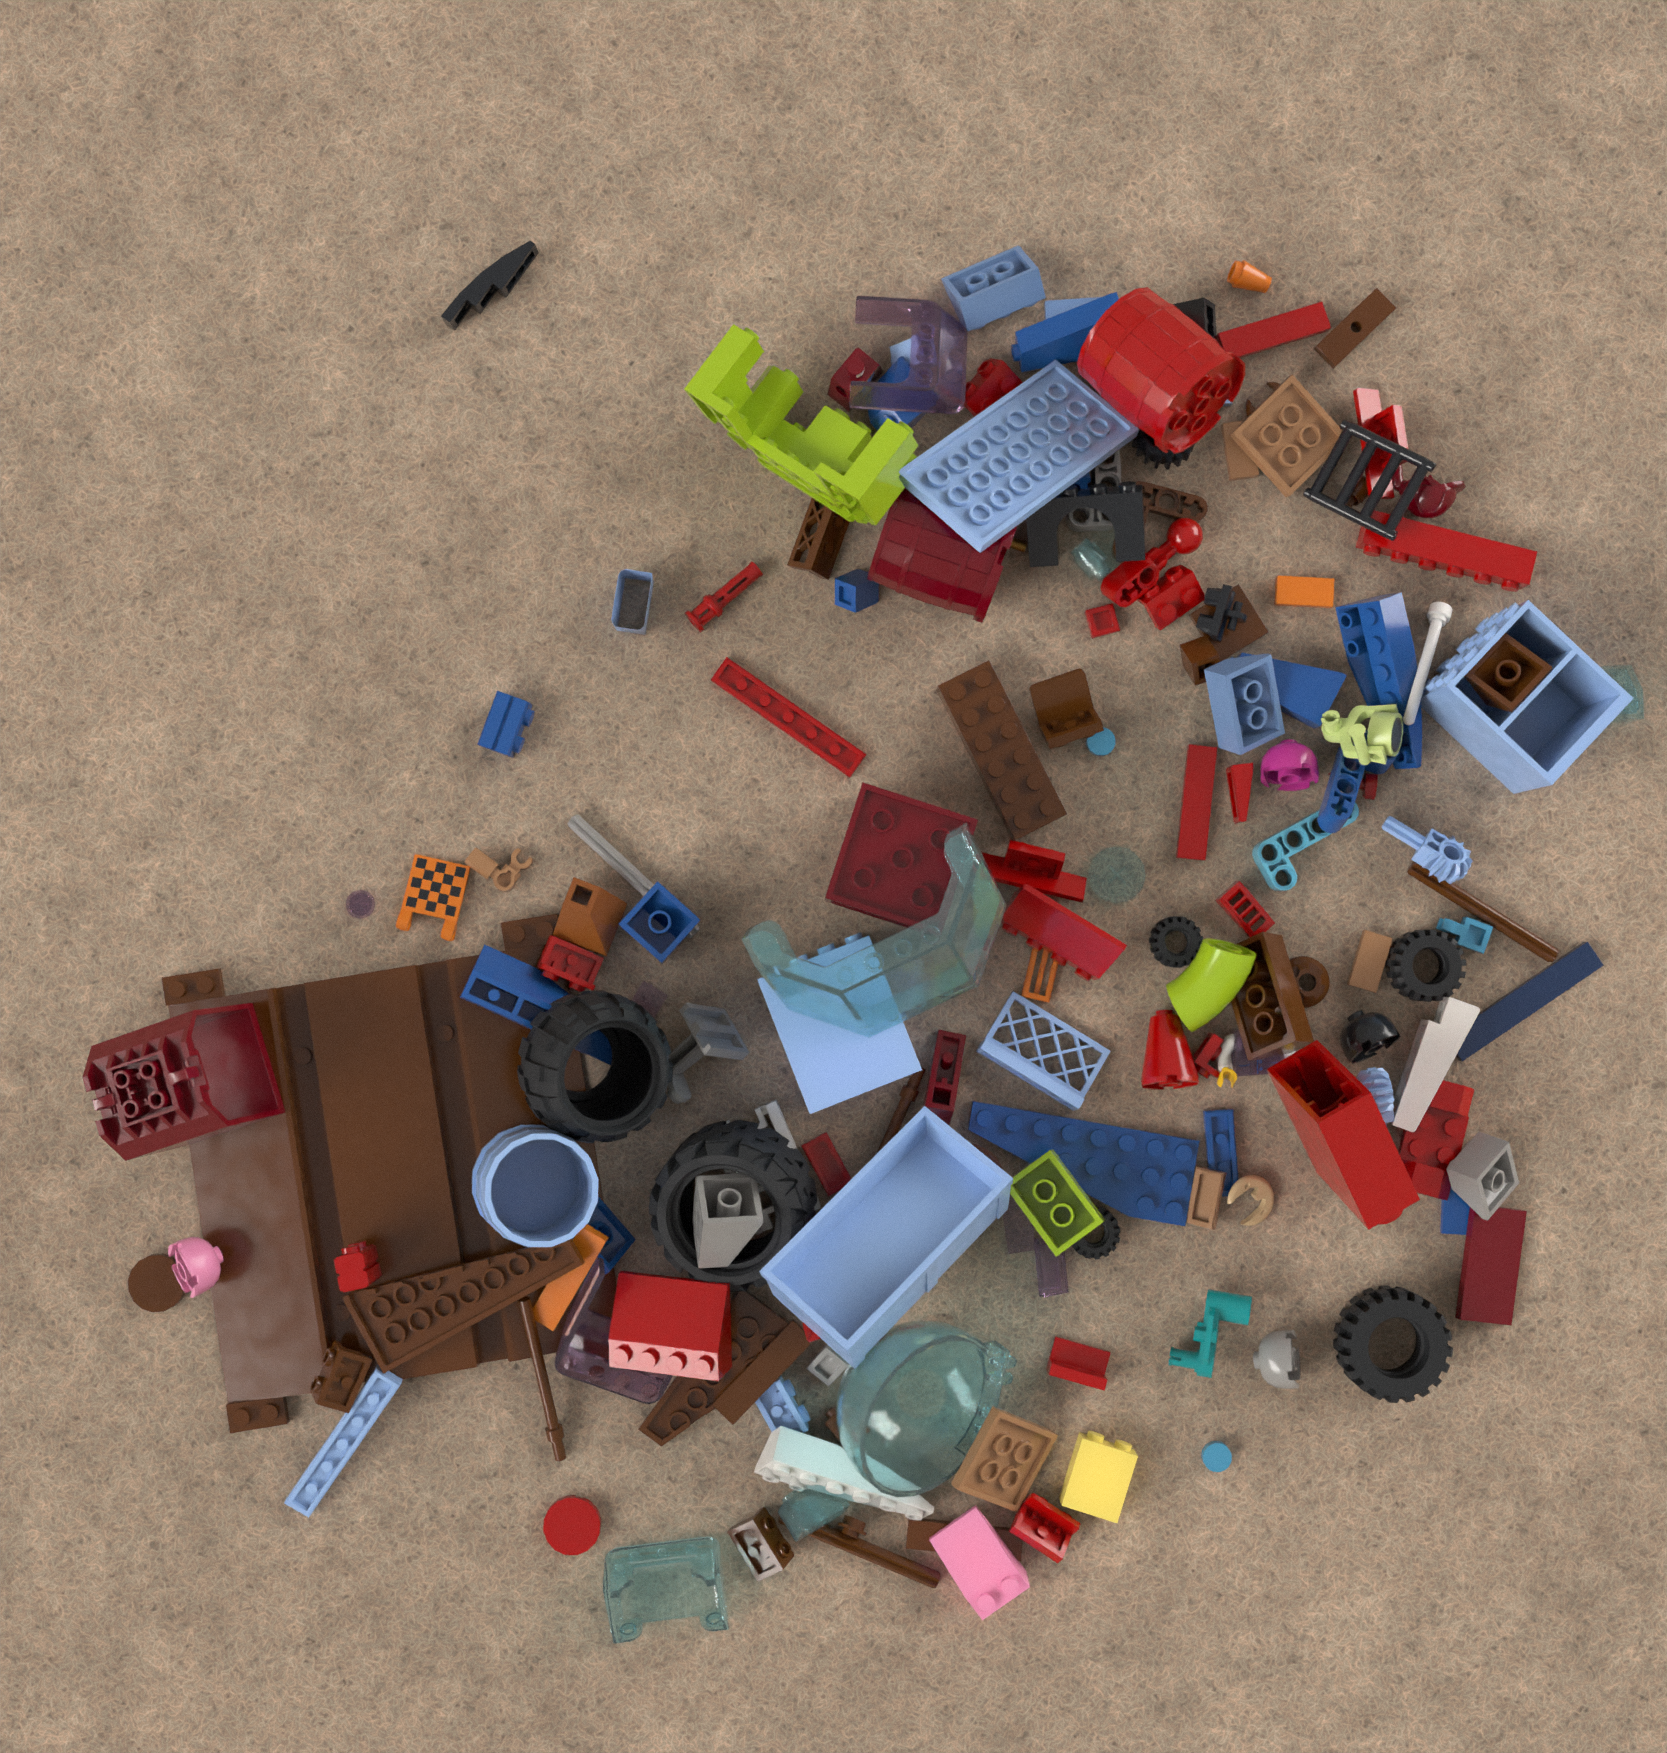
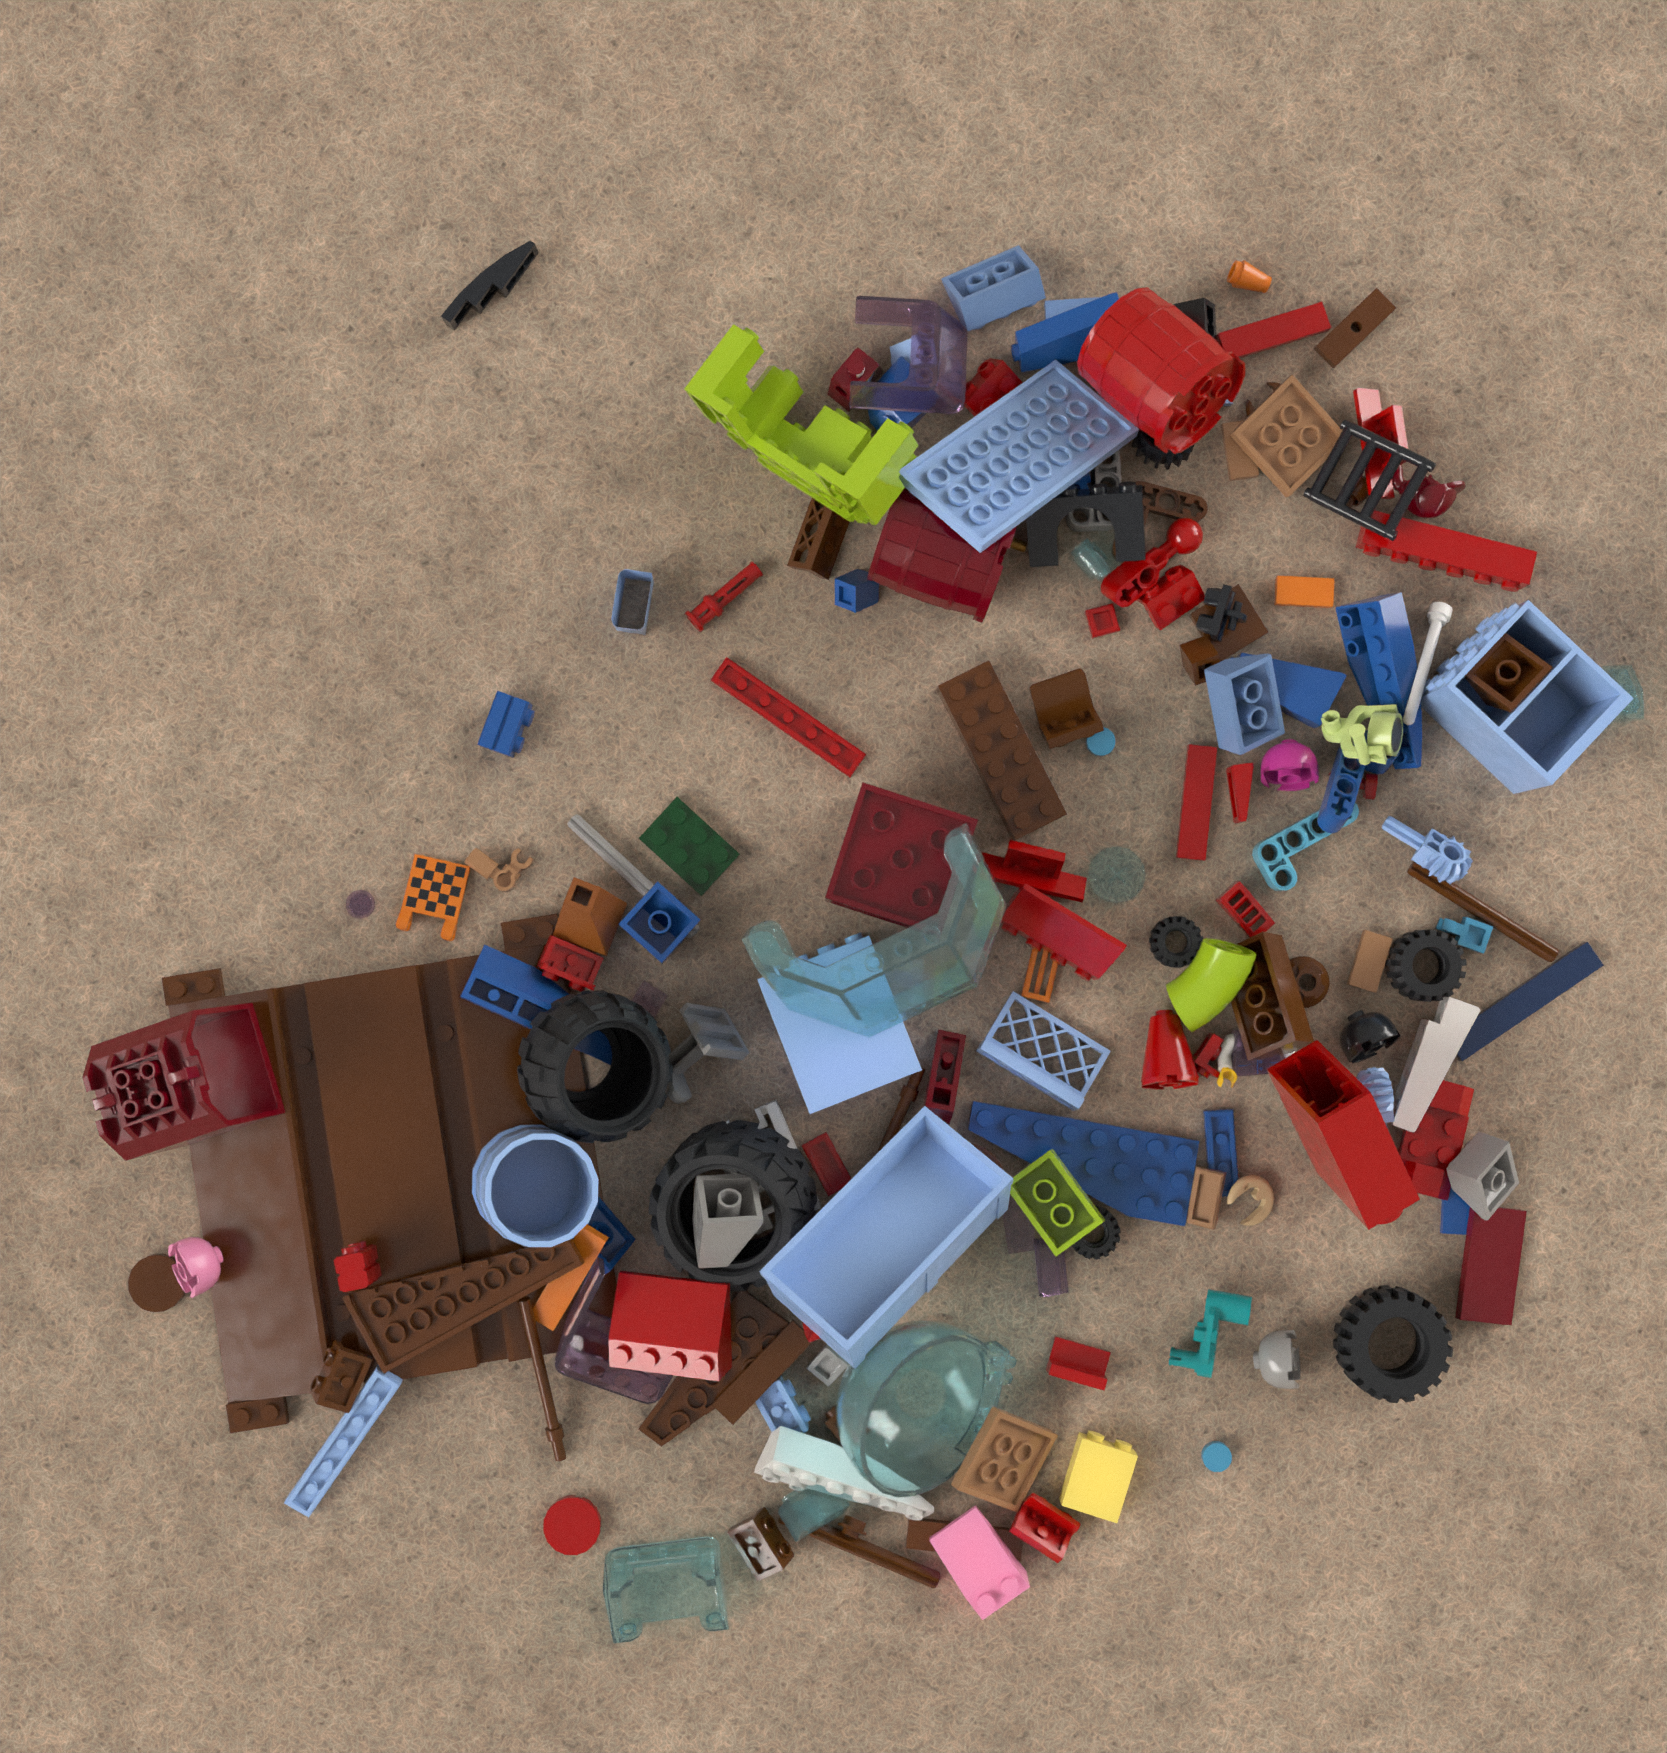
(689, 846): none -> dark green plate

